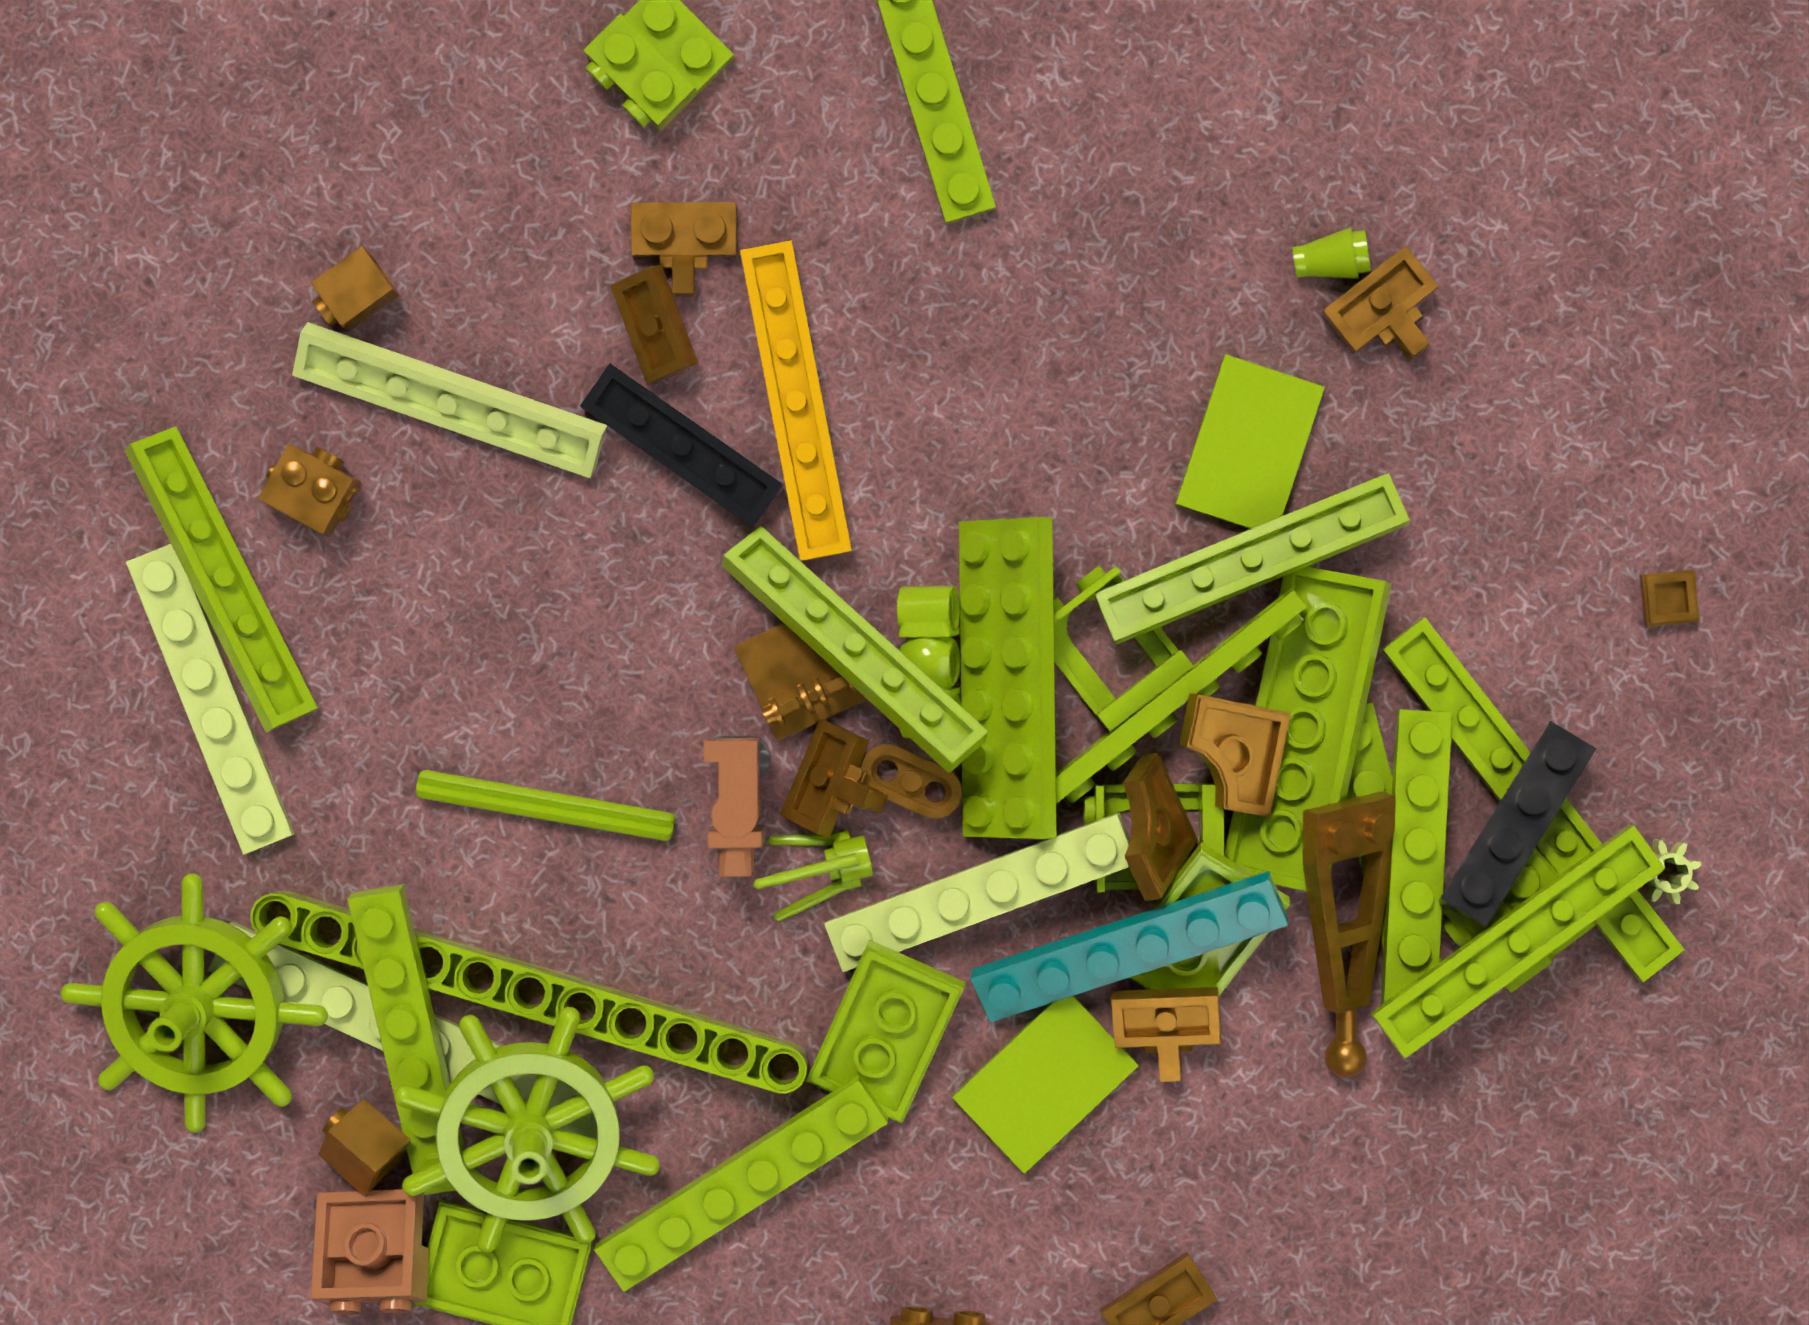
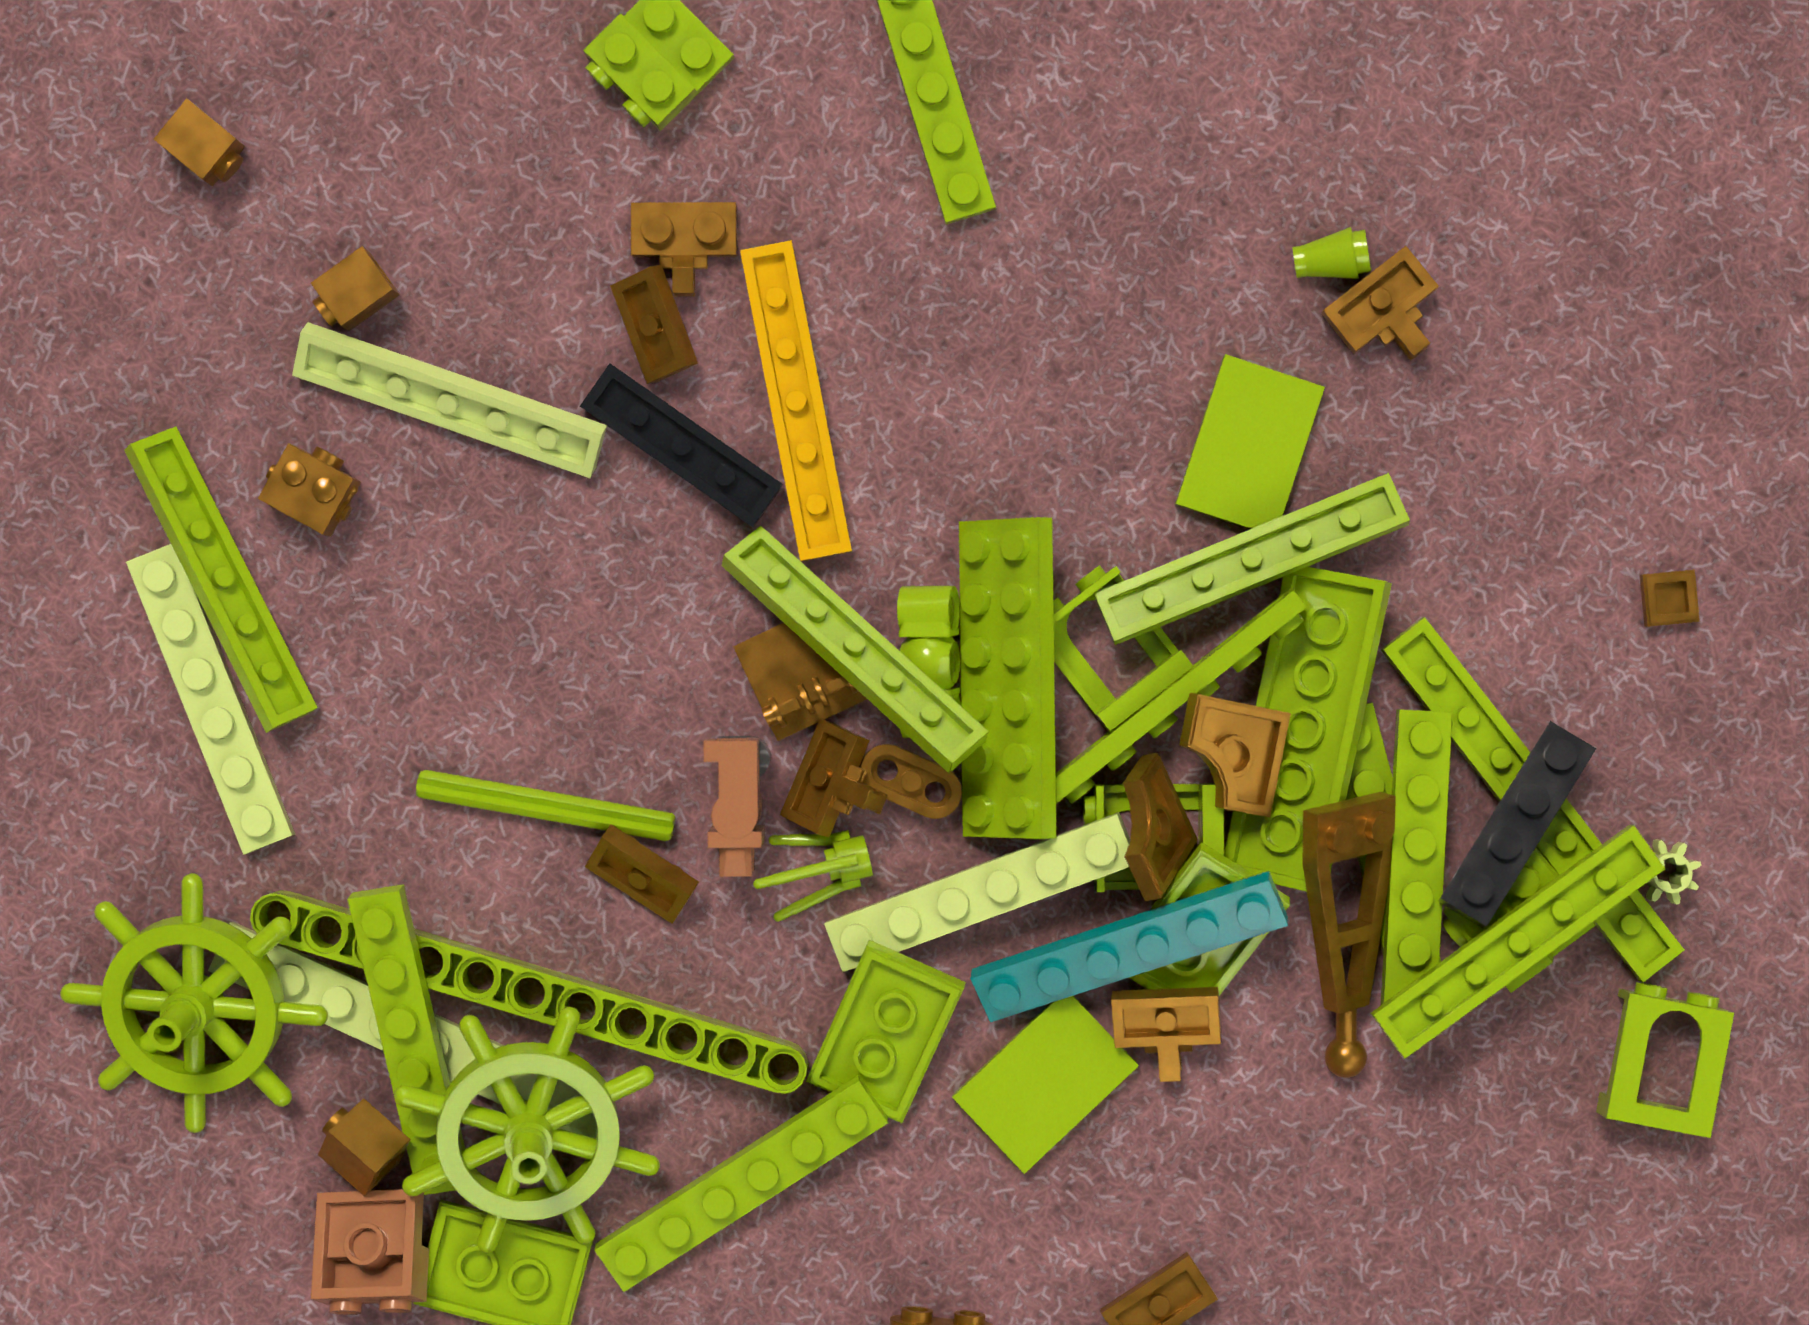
(201, 144): none -> pearl gold brick
(641, 874): none -> pearl gold plate
(1637, 1017): none -> lime panel

